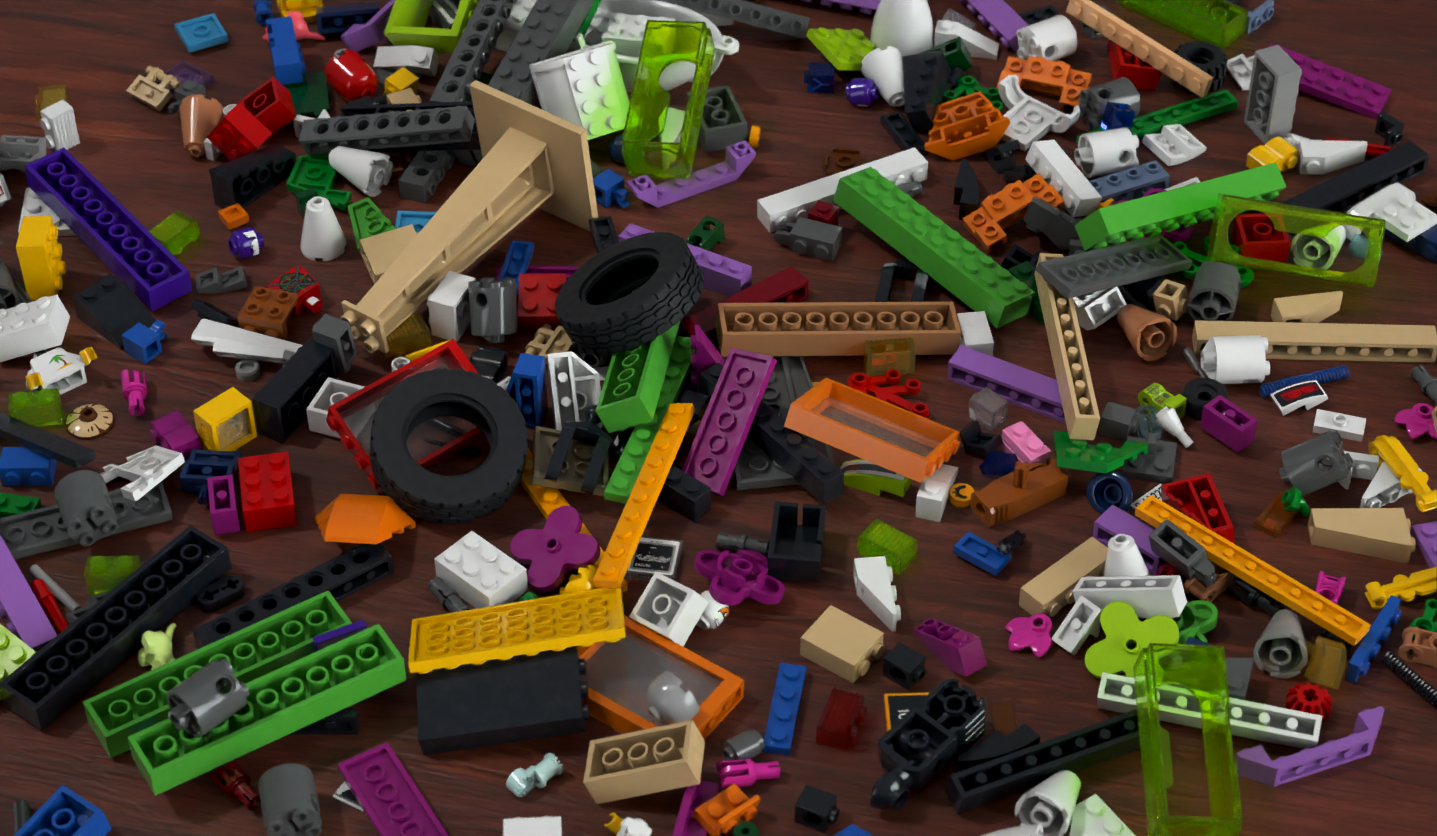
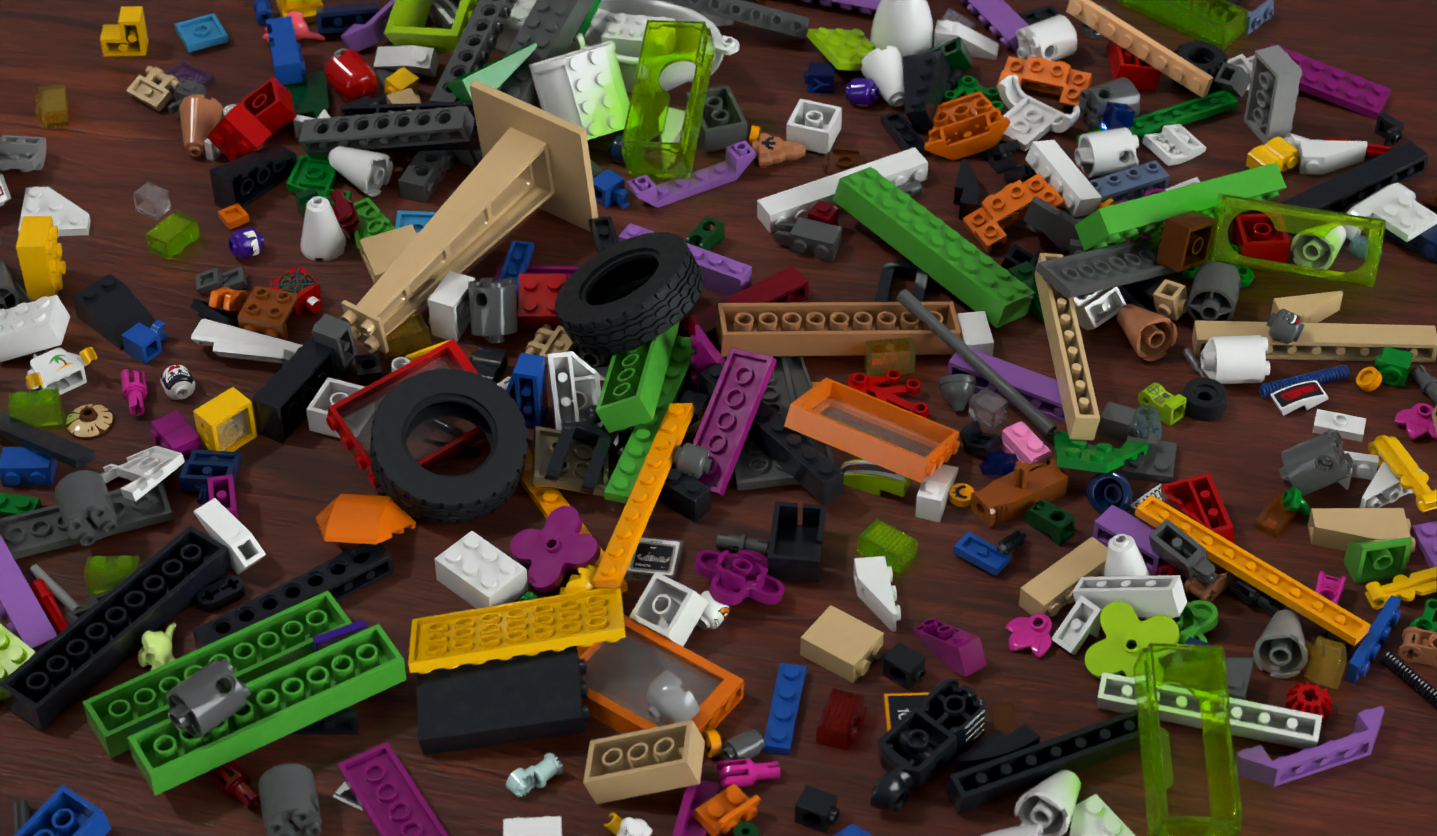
(59, 126): white brick -> none
(108, 229): dark purple brick -> none
(126, 37): none -> yellow brick
(152, 201): none -> clear brick
(177, 382): none -> white head
(227, 530): none -> white slope
(228, 299): none -> orange piece
(247, 370): light grey tile -> none
(267, 492): red brick -> none
(344, 211): none -> dark red arm
(368, 368): none -> black brick
(446, 594): dark grey pin -> none
(492, 74): none -> wedge
(692, 460): none -> dark grey head
(713, 743): none -> light orange tile
(773, 150): none -> nougat rock
(814, 125): none -> white brick
(957, 390): none -> dark grey helmet
(1037, 417): none -> dark grey piece
(1051, 520): none -> dark green leg
(1171, 423): white cone -> none
(1186, 240): none -> reddish brown brick
(1228, 423): magenta brick -> none
(1233, 79): none -> dark grey brick
(1285, 326): none -> dark grey head
(1369, 379): none -> light orange tile
(1377, 559): none -> bright green slope
(1394, 366): none -> green brick

